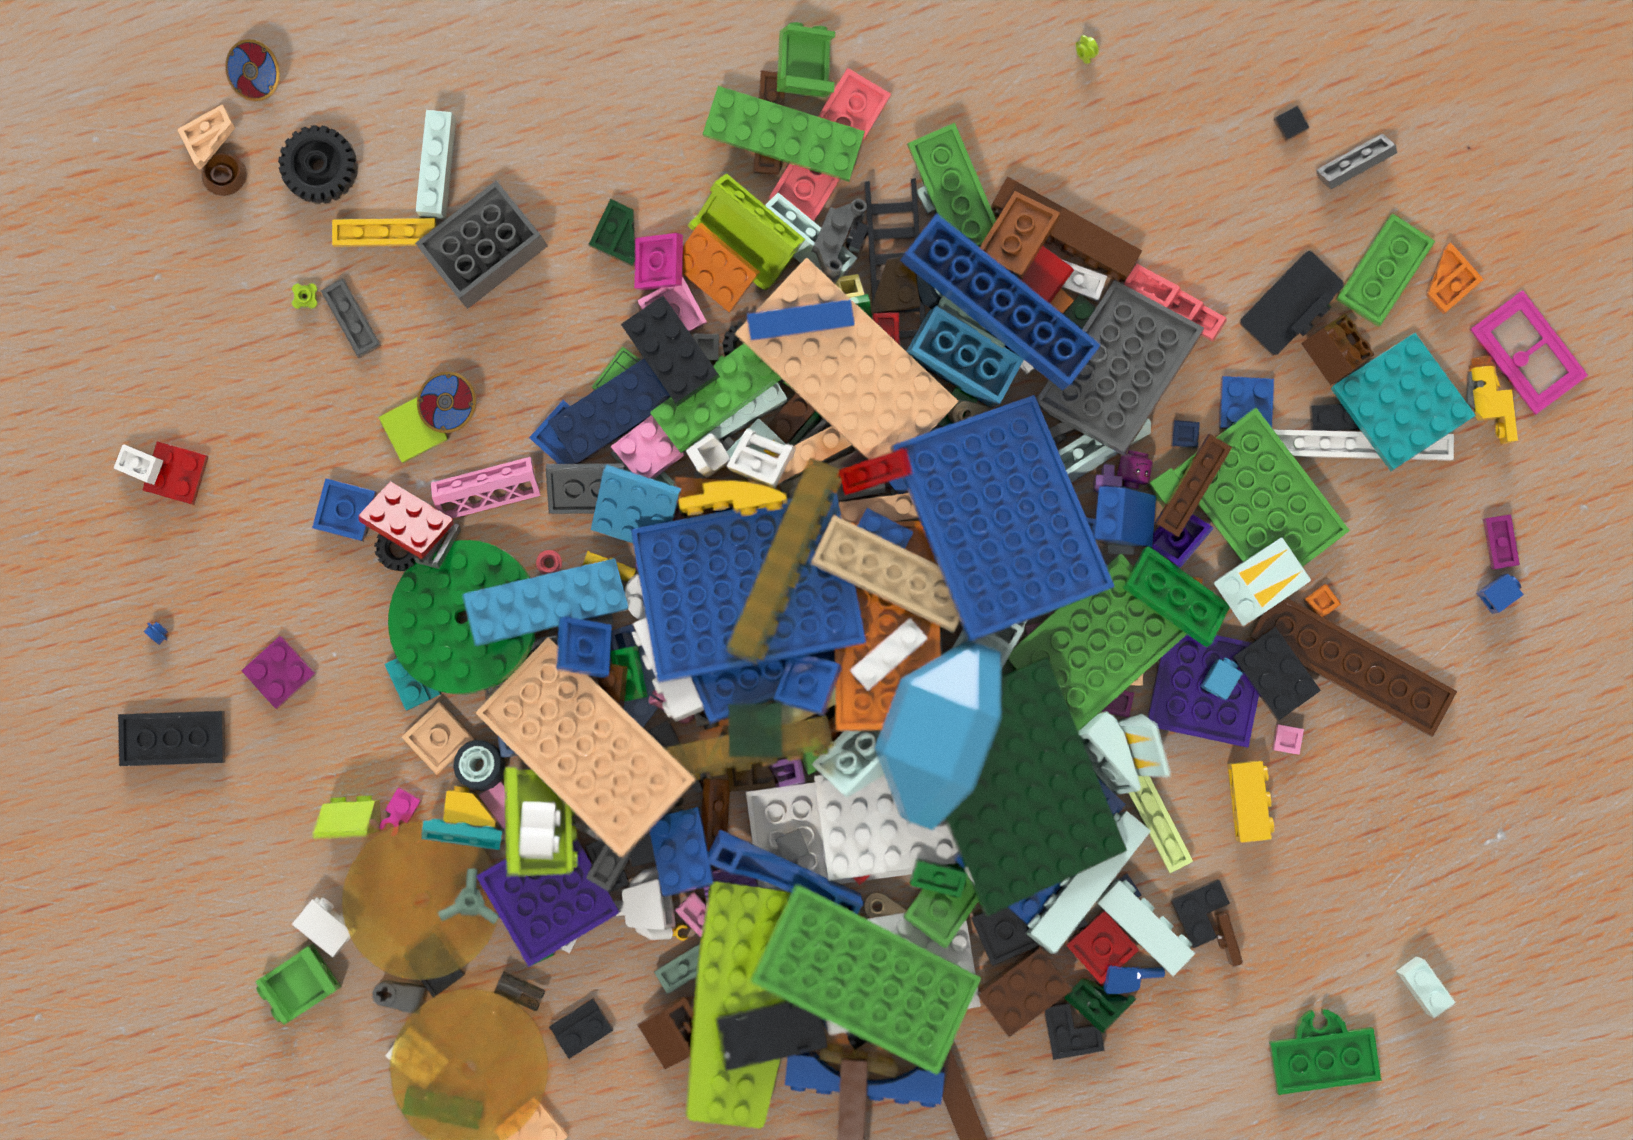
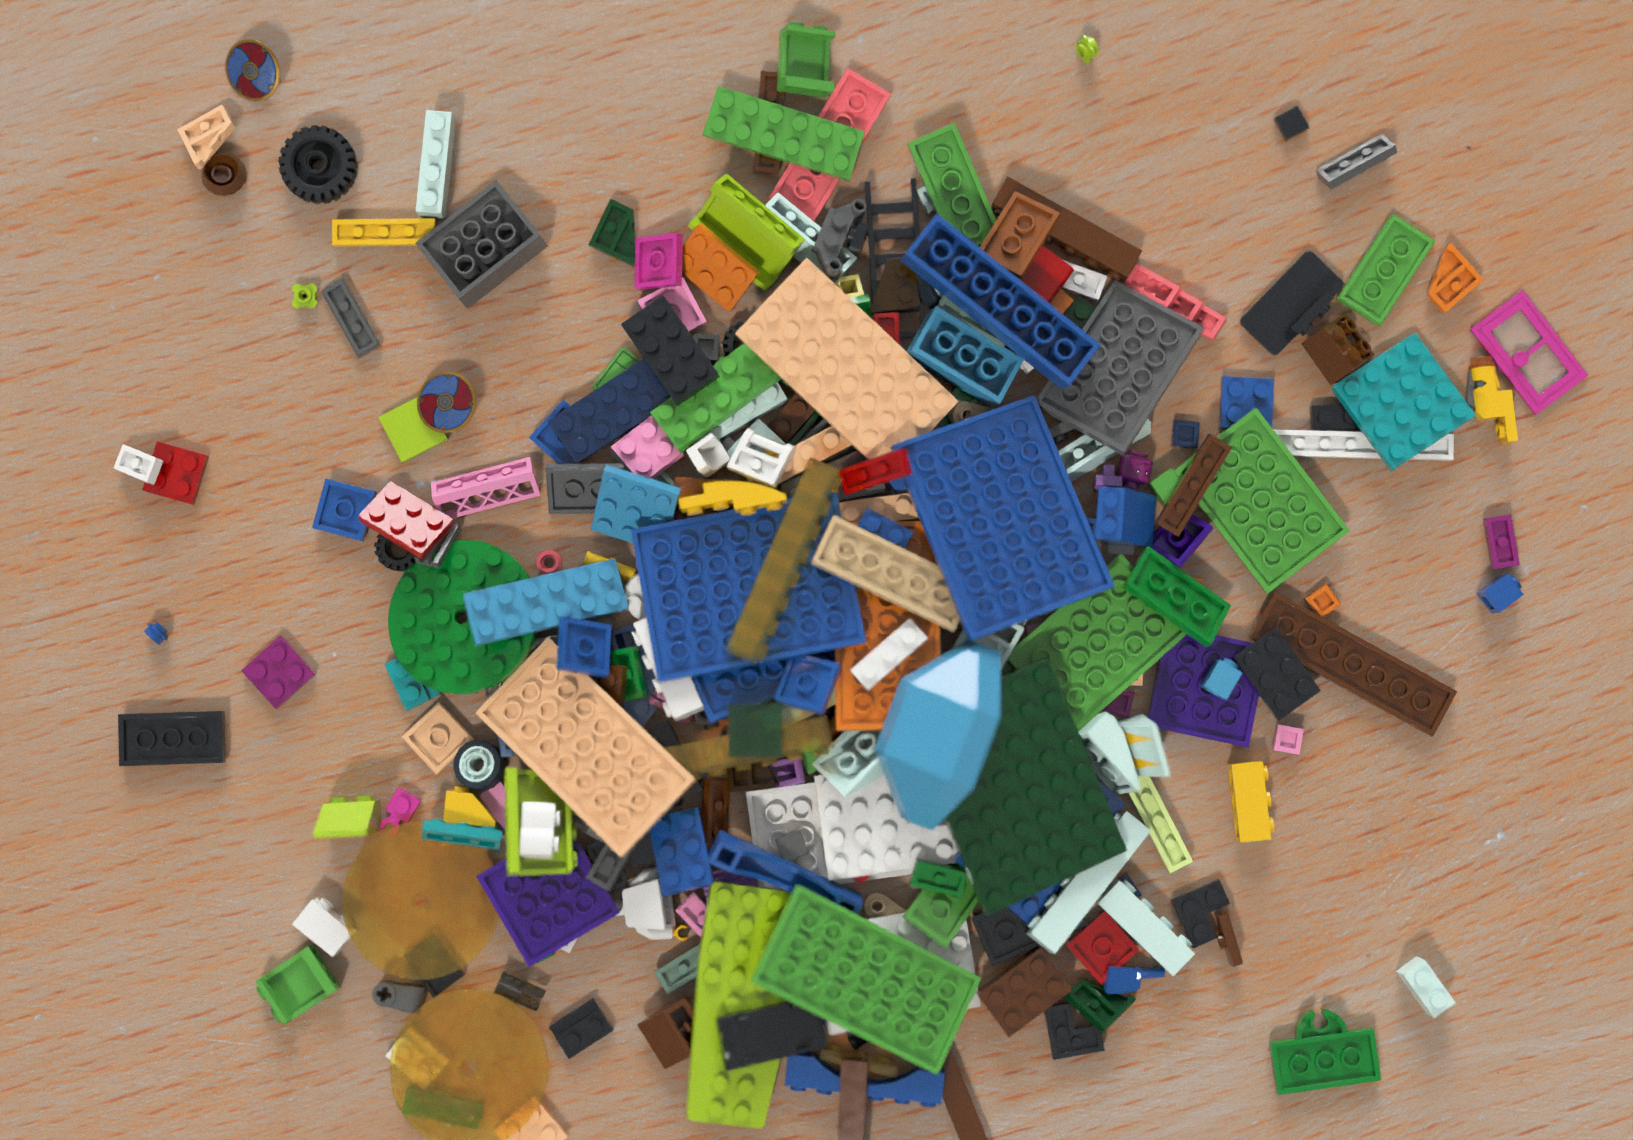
(469, 902): sand green piece -> none
(800, 320): blue tile -> none
(1262, 581): light aqua slope -> none

